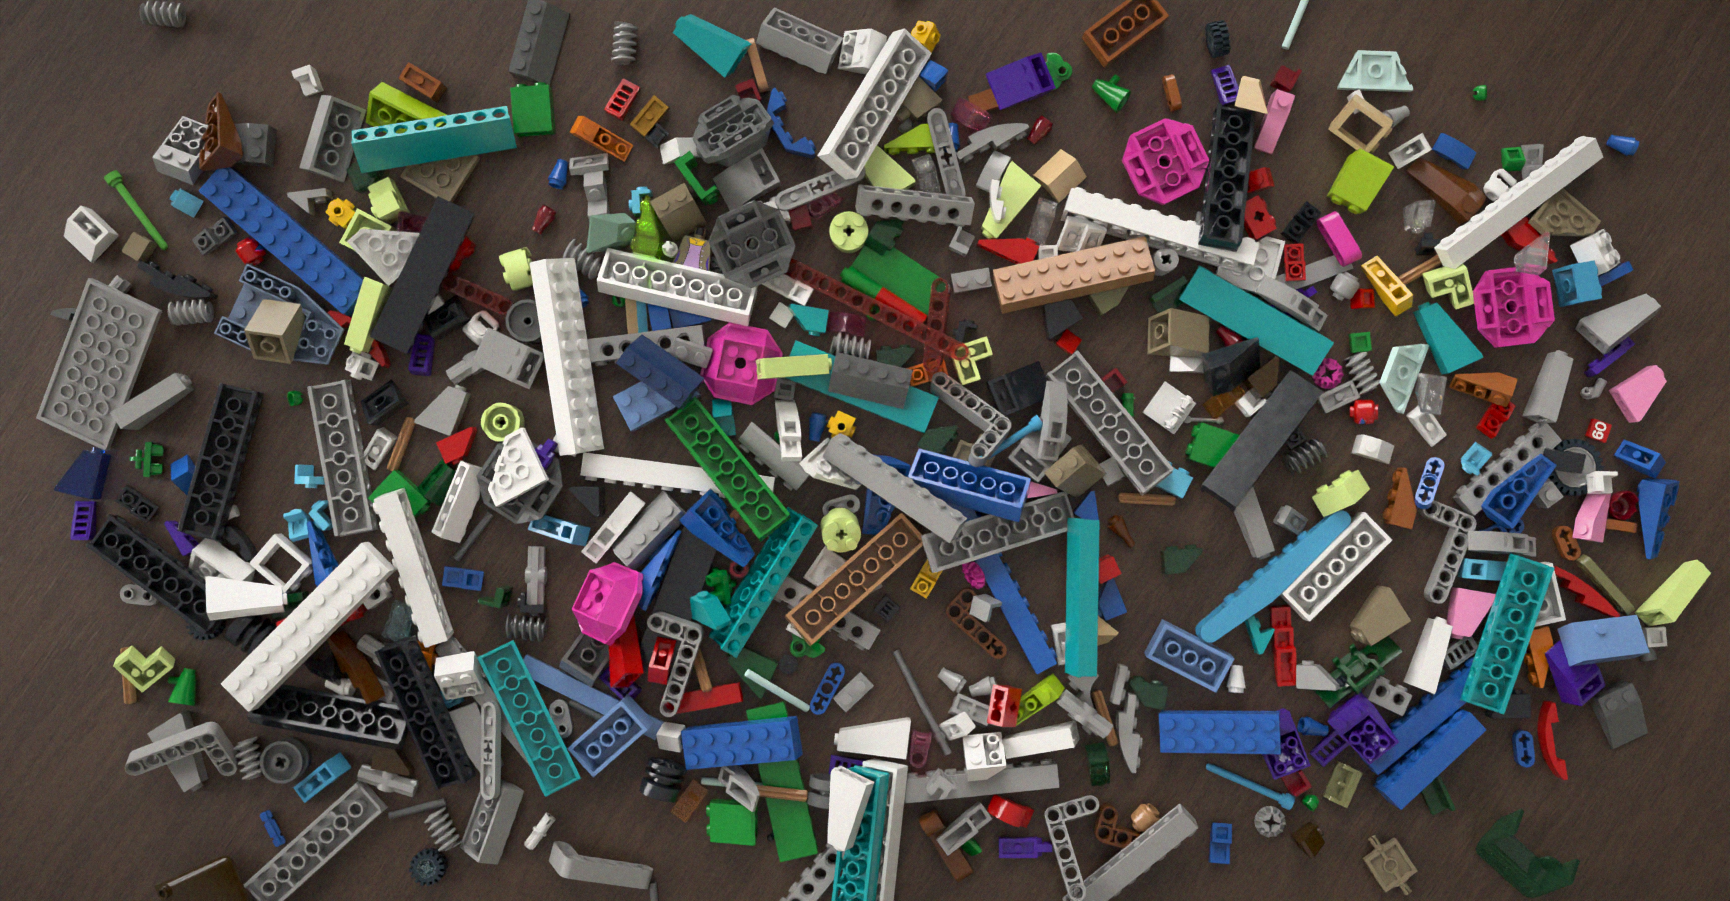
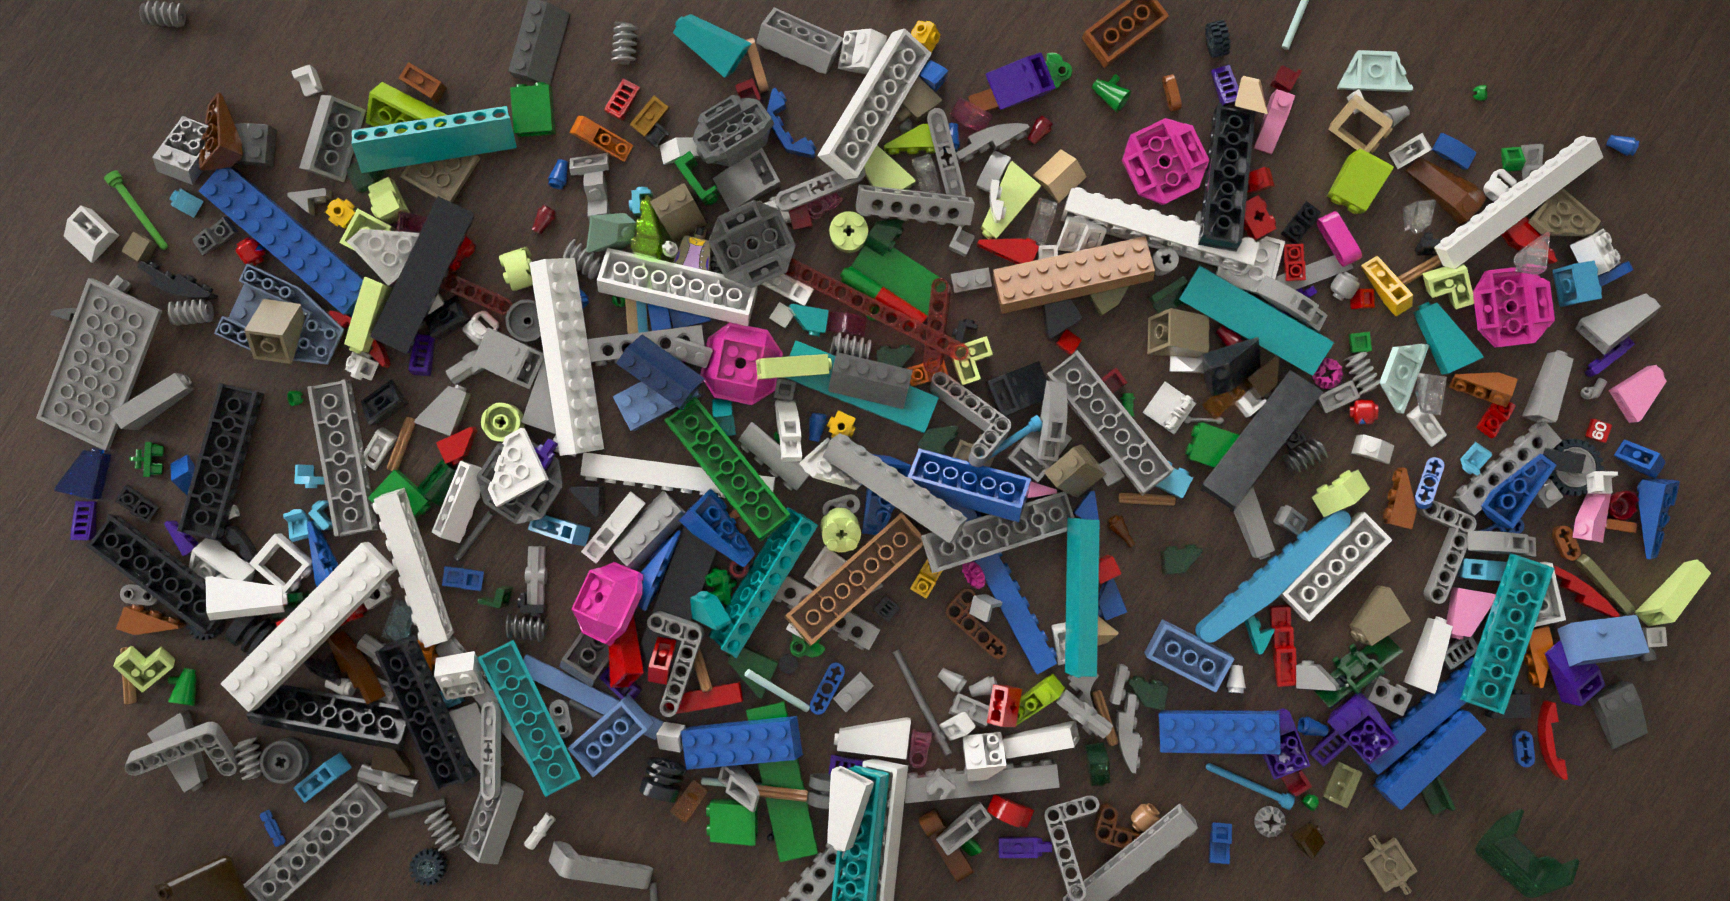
(140, 621): none -> dark orange slope
(539, 407): none -> light grey slope

